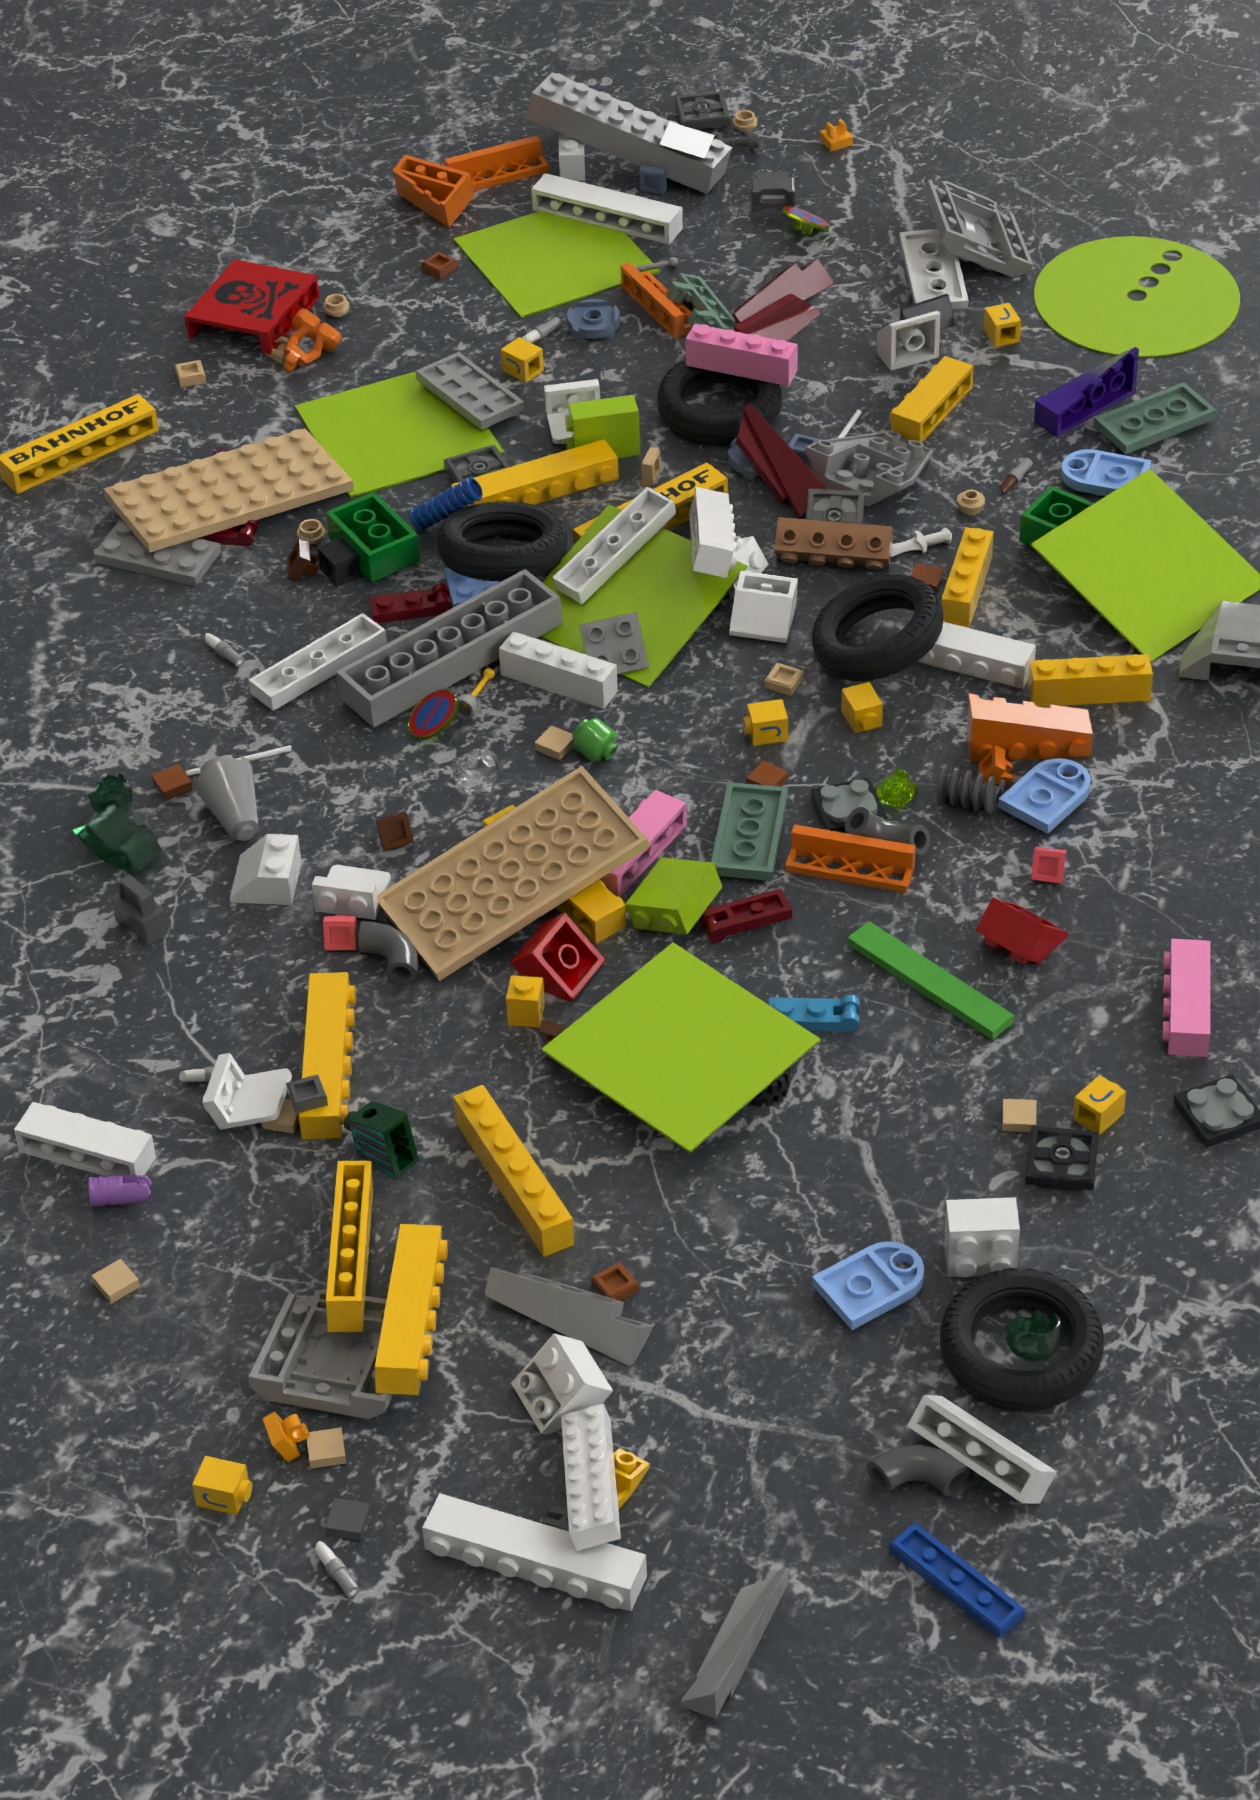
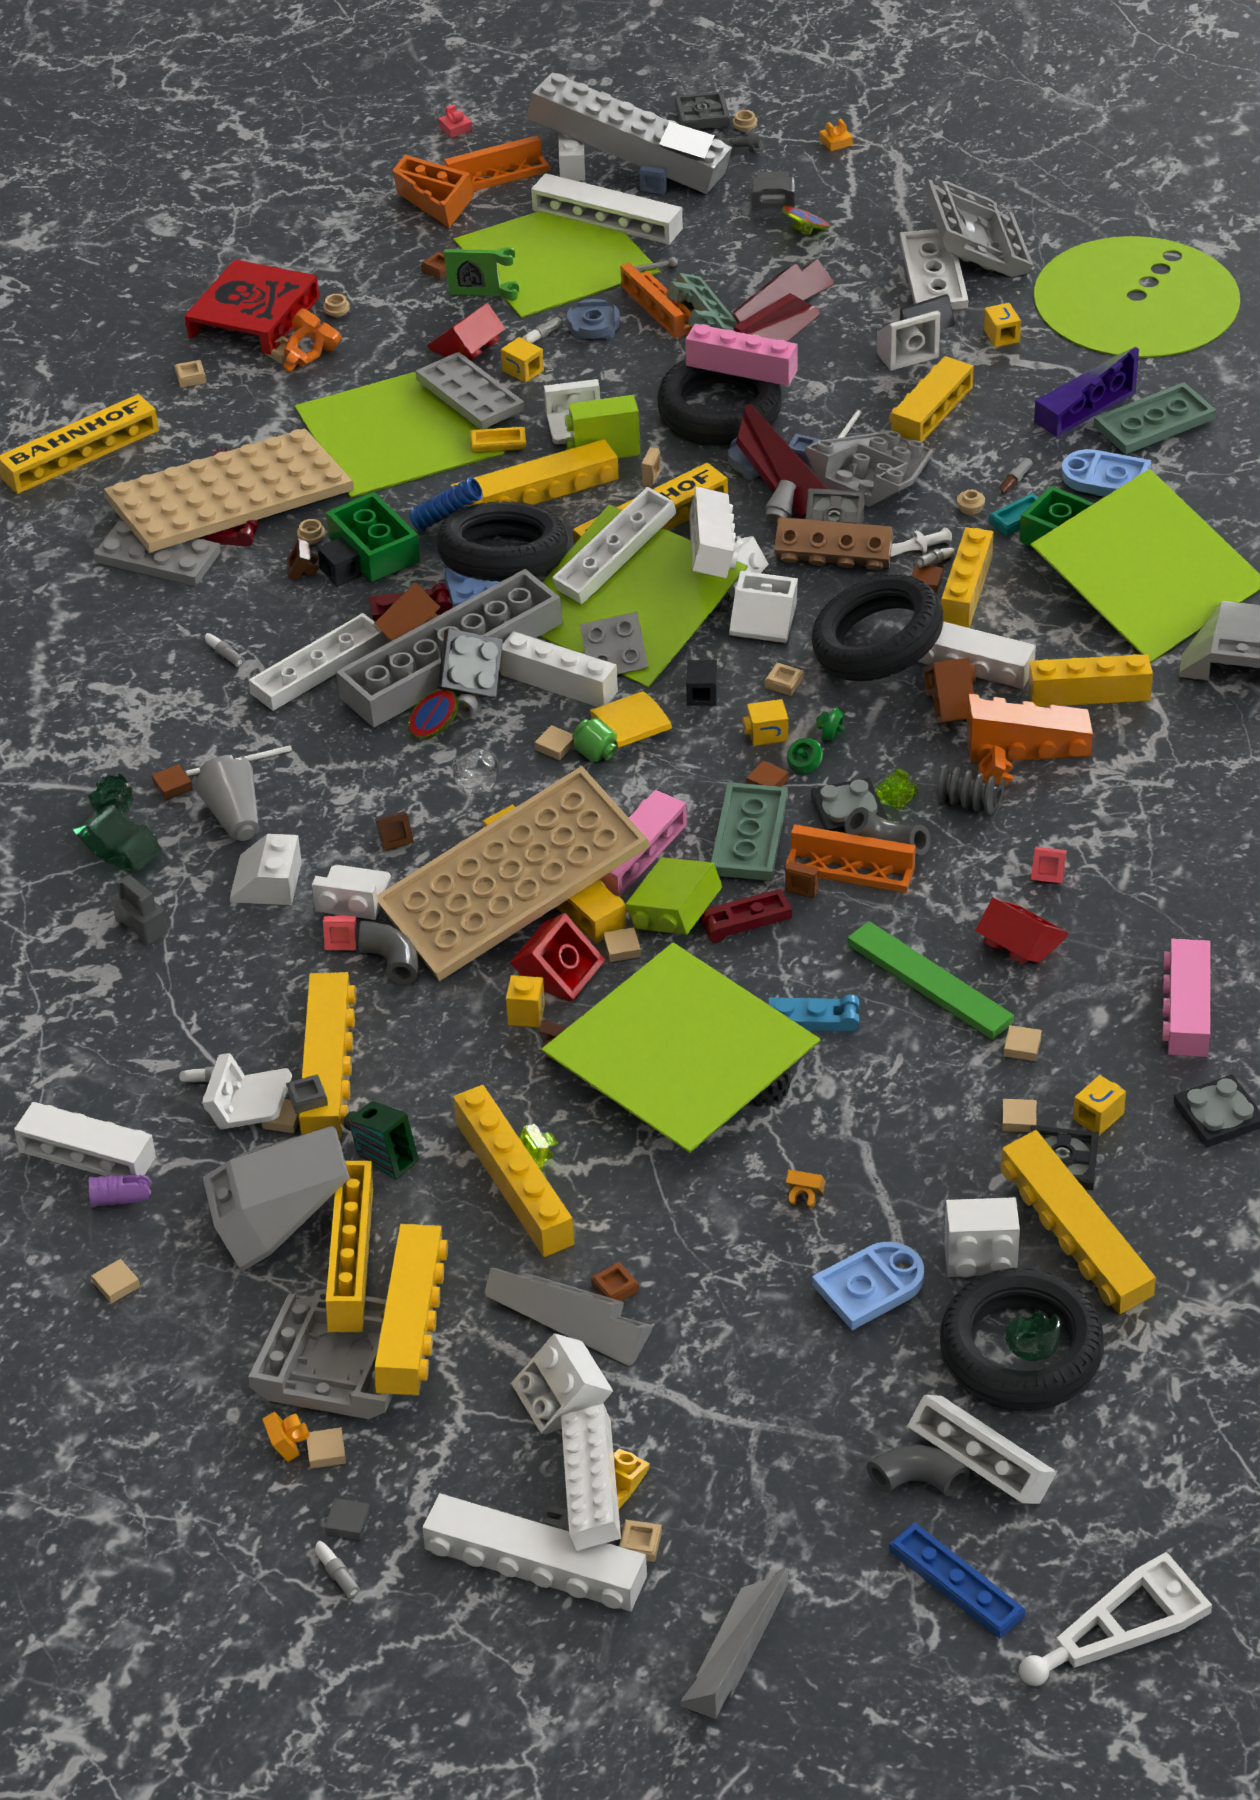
(221, 1485): yellow brick -> none
(273, 1191): none -> light grey wedge
(407, 613): none -> dark orange brick
(454, 122): none -> coral tile
(470, 334): none -> slope
(470, 663): none -> light grey piece
(475, 463): dark grey piece -> none
(477, 272): none -> bright green flag
(498, 439): none -> yellow tile
(538, 1144): none -> clear neon green tile
(622, 944): none -> tan tile
(633, 718): none -> yellow slope
(641, 1538): none -> tan tile
(701, 683): none -> black brick
(781, 501): none -> light grey cone
(801, 879): none -> dark orange tile
(804, 755): none -> green hat
(806, 1183): none -> light orange tile
(831, 724): none -> green hat
(862, 707): yellow brick -> none
(934, 557): none -> light grey piece
(949, 685): none -> dark orange brick
(1008, 518): none -> teal tile
(1022, 1043): none -> tan tile
(1045, 795): light blue plate -> none
(1077, 1222): none -> yellow brick
(1165, 1584): none -> white plate

